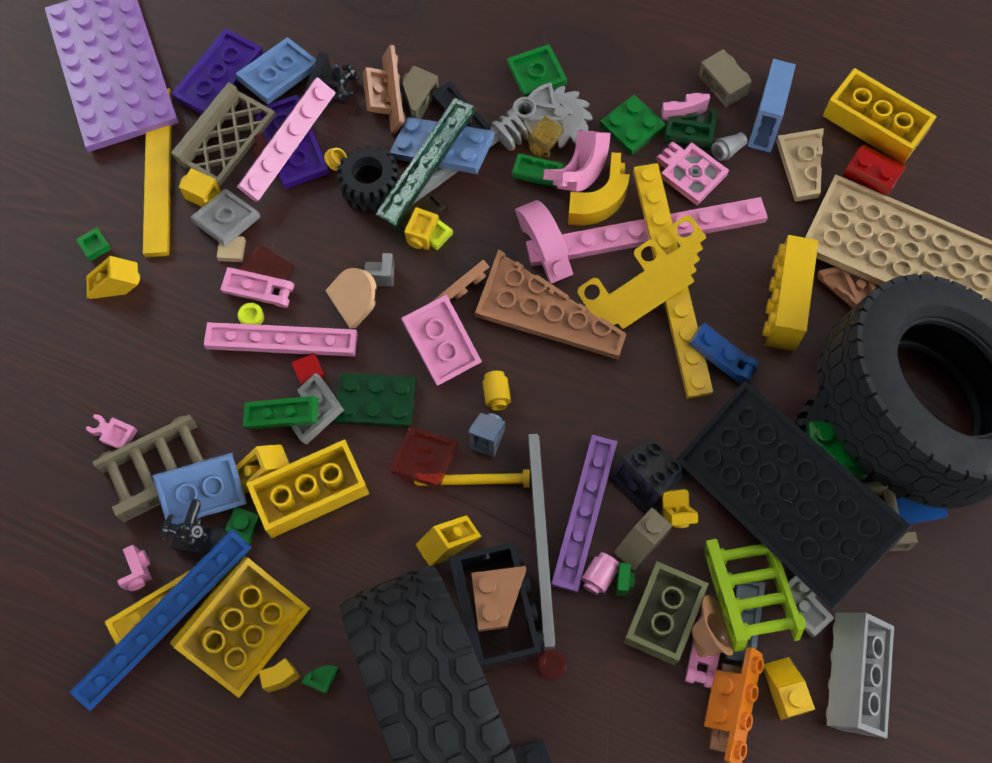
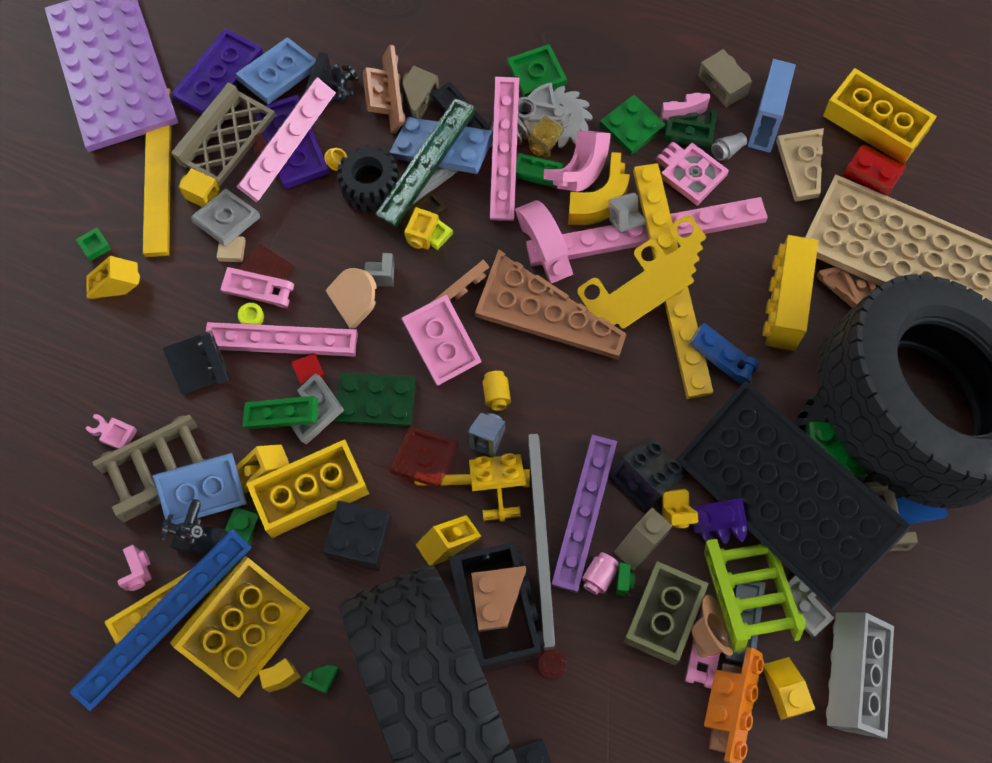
(196, 362): none -> black bracket
(358, 535): none -> black brick
(497, 474): none -> yellow plate
(504, 149): none -> bright pink plate
(625, 212): none -> light grey panel
(721, 519): none -> dark purple plate

